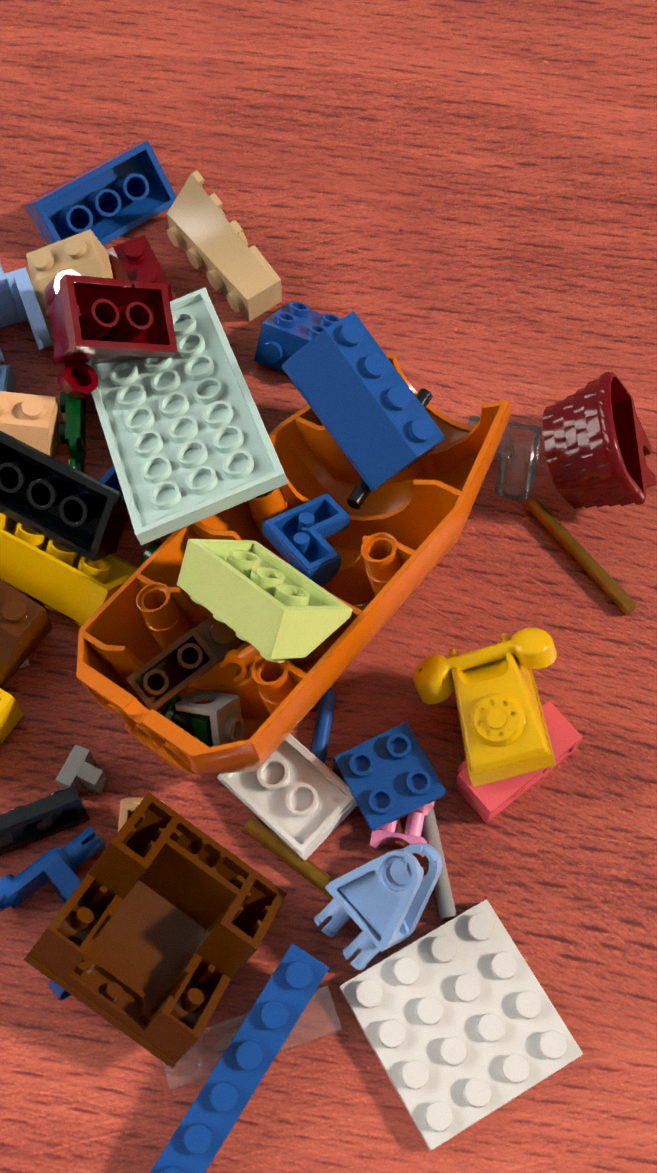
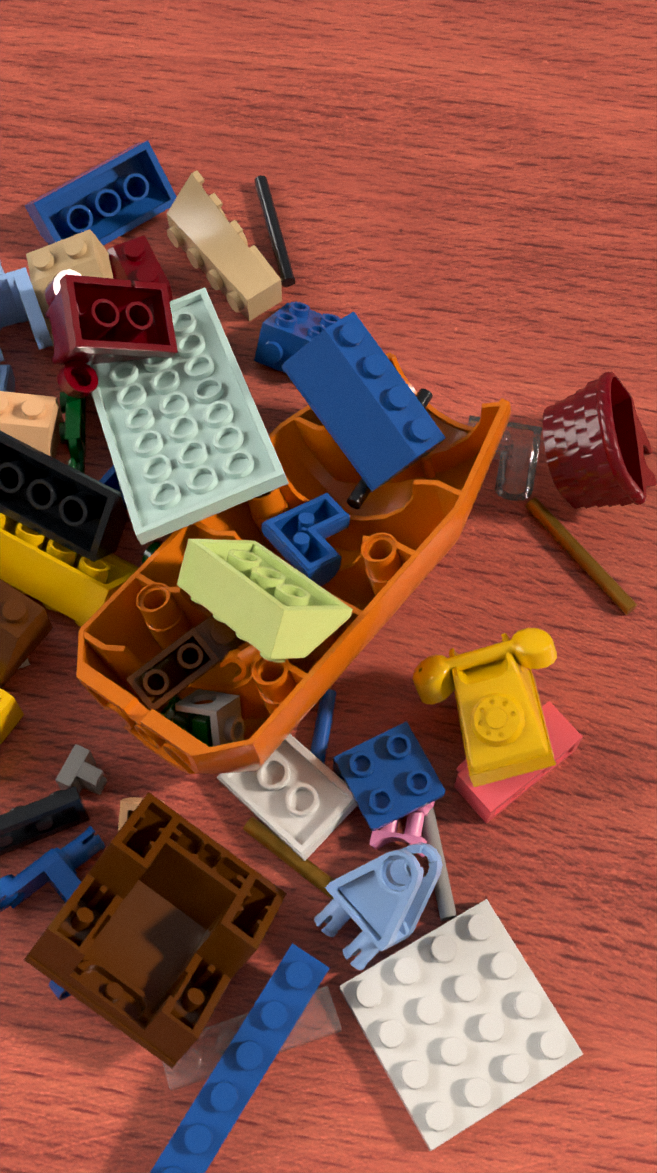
(274, 231): none -> black bar

